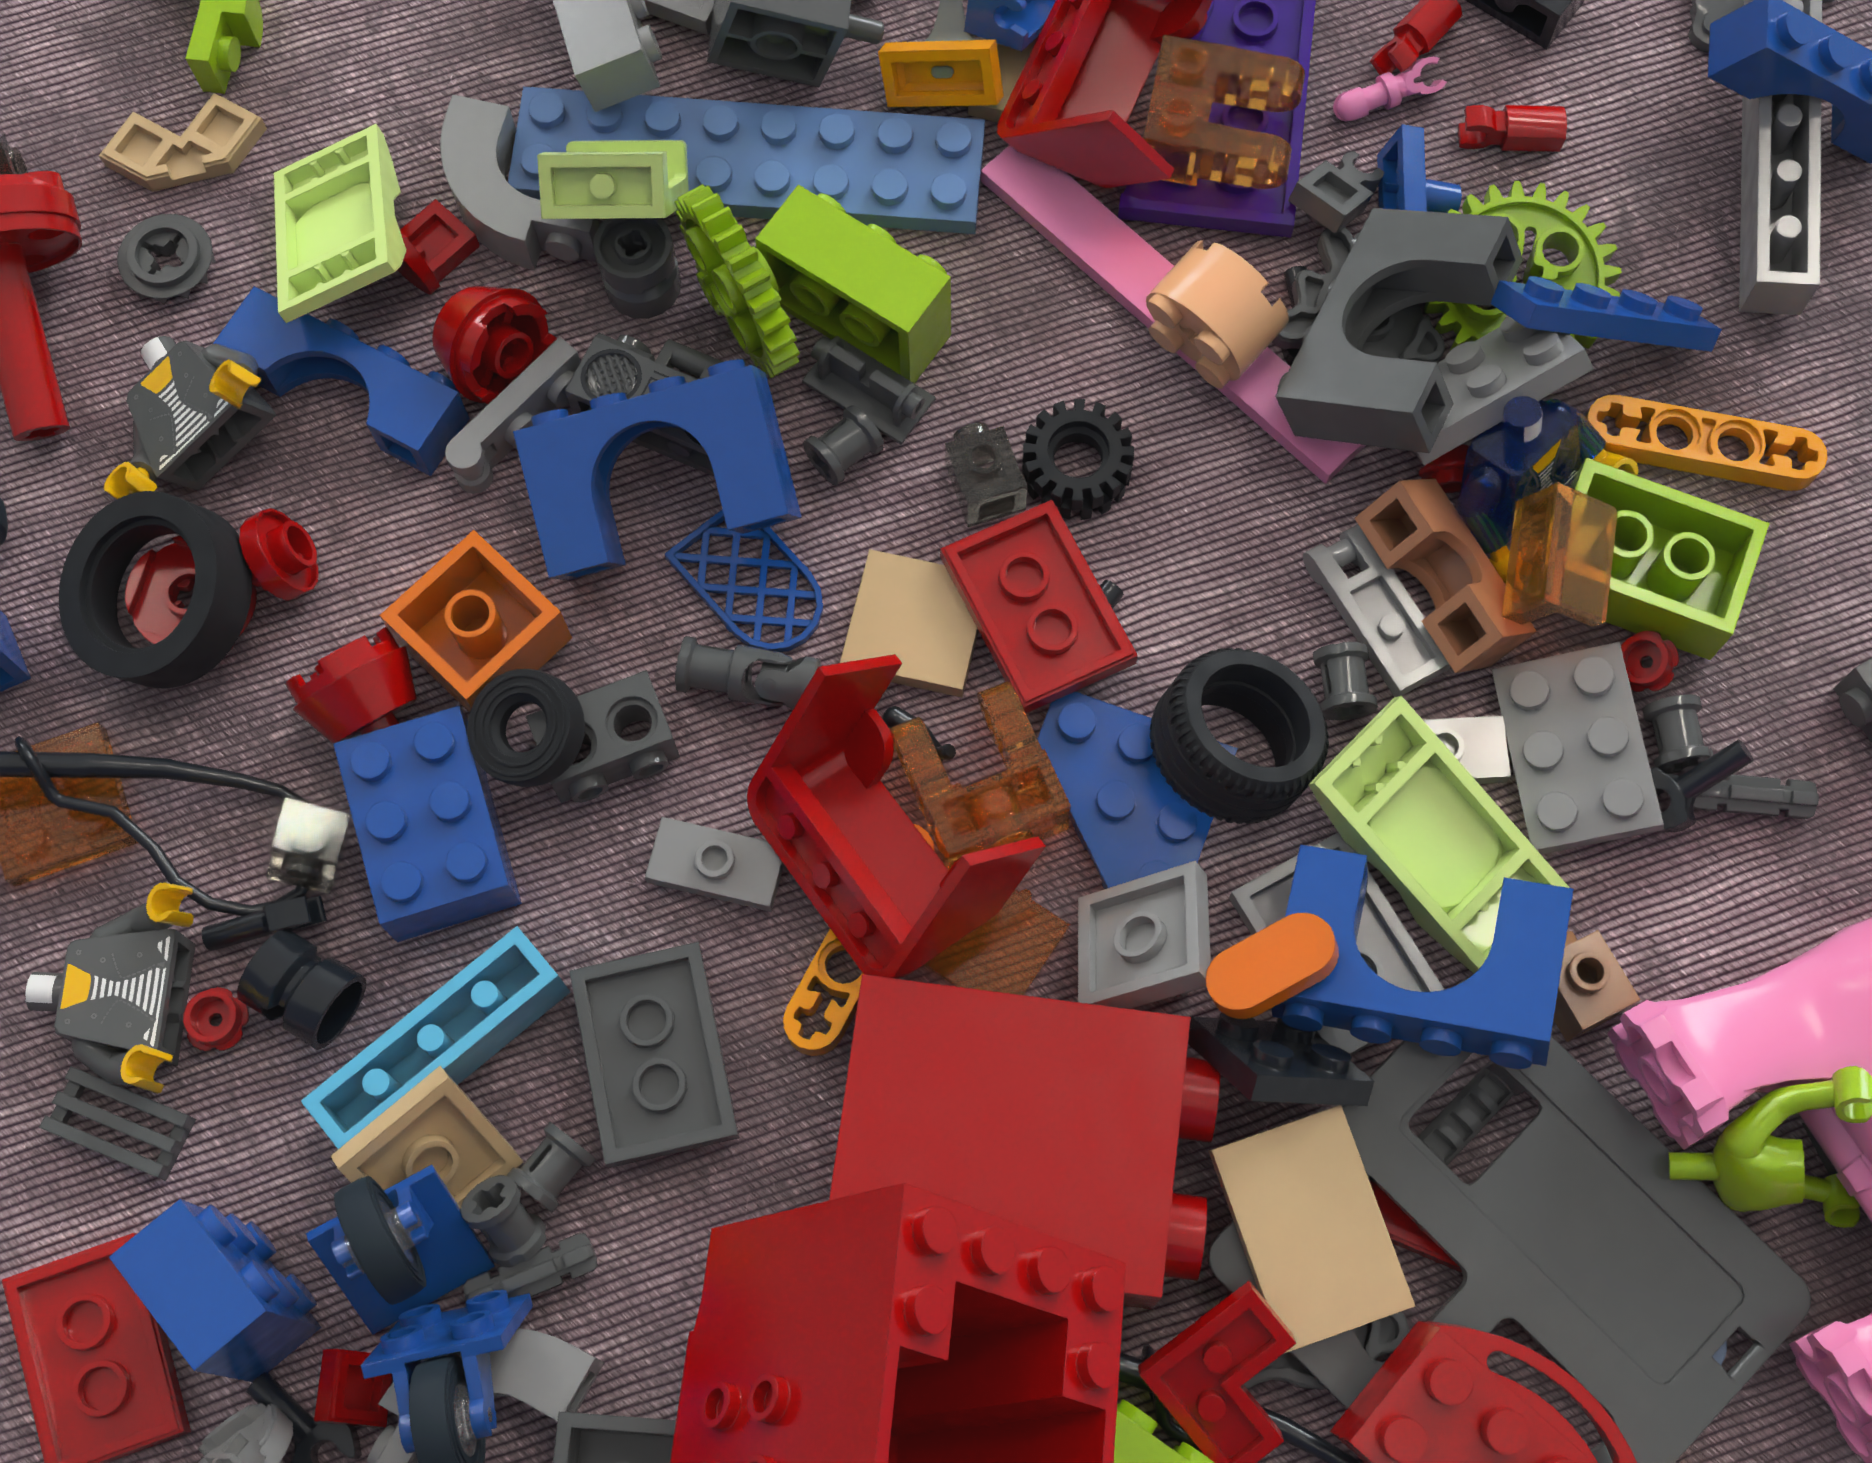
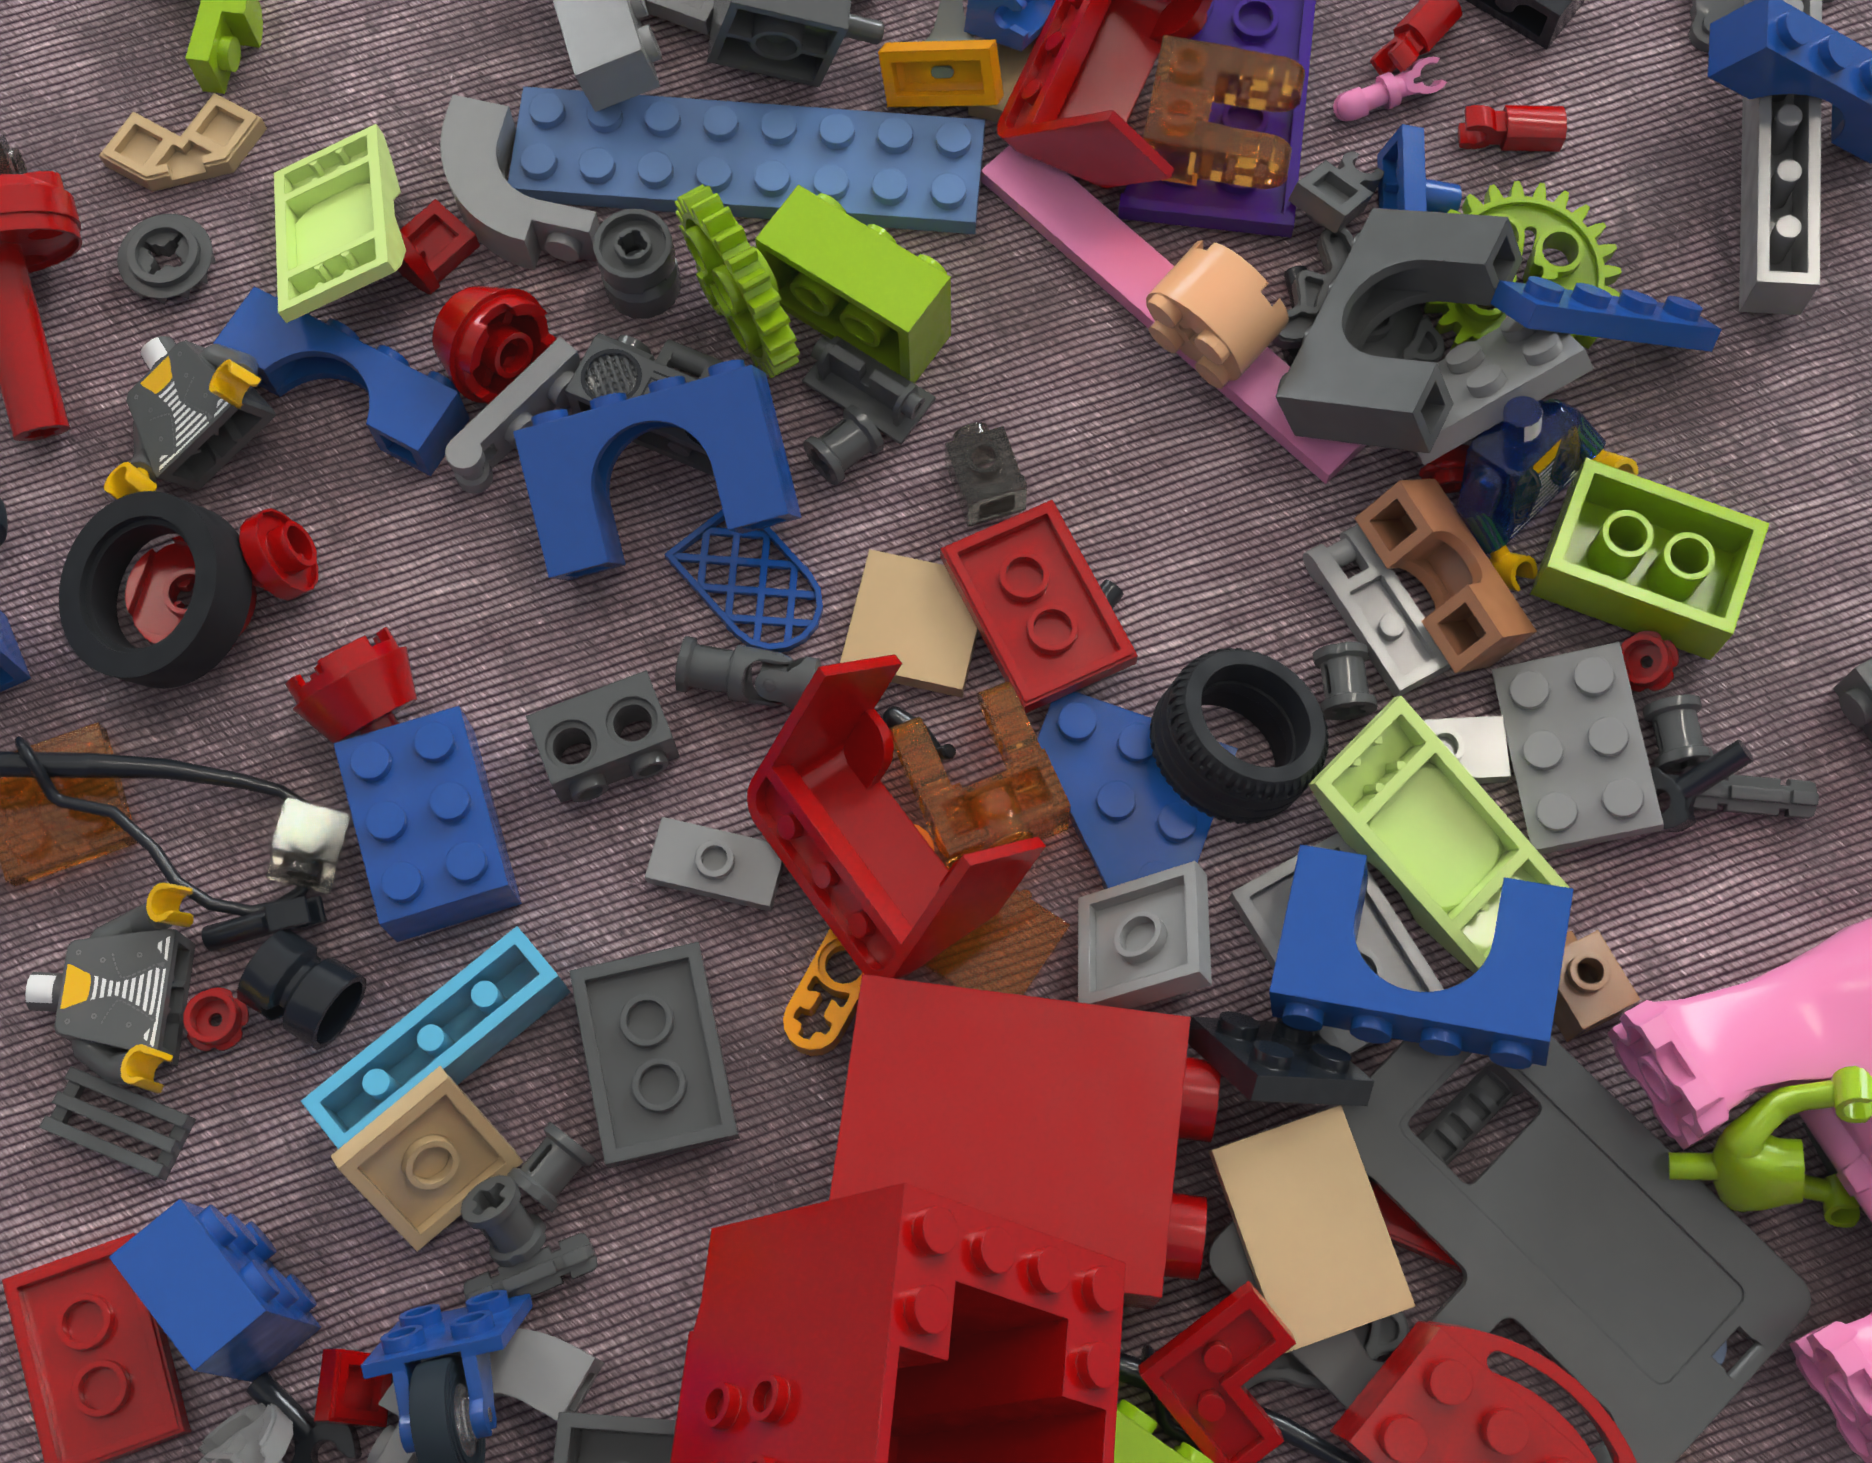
(398, 1246): blue plate -> none
(475, 620): orange brick -> none
(489, 720): black tyre -> none
(613, 179): yellowish green panel -> none
(1085, 427): black tyre -> none
(1272, 965): orange tile -> none
(1560, 557): clear orange panel -> none
(1702, 452): light orange beam -> none

